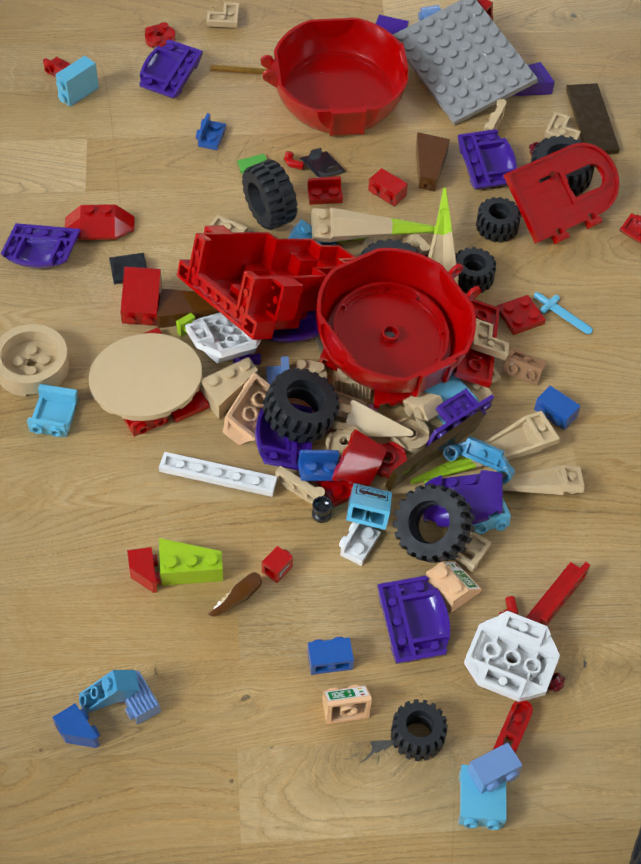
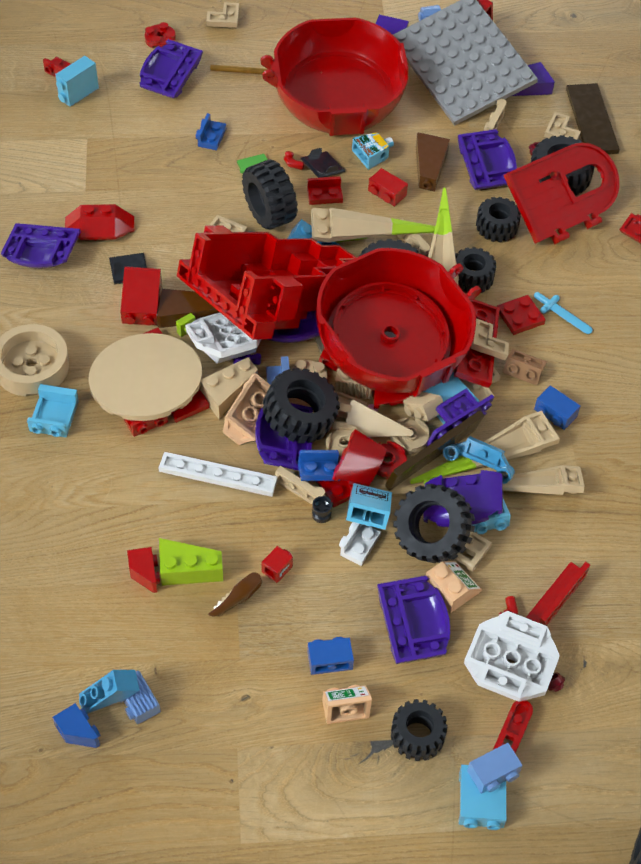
(371, 149): none -> medium azure torso

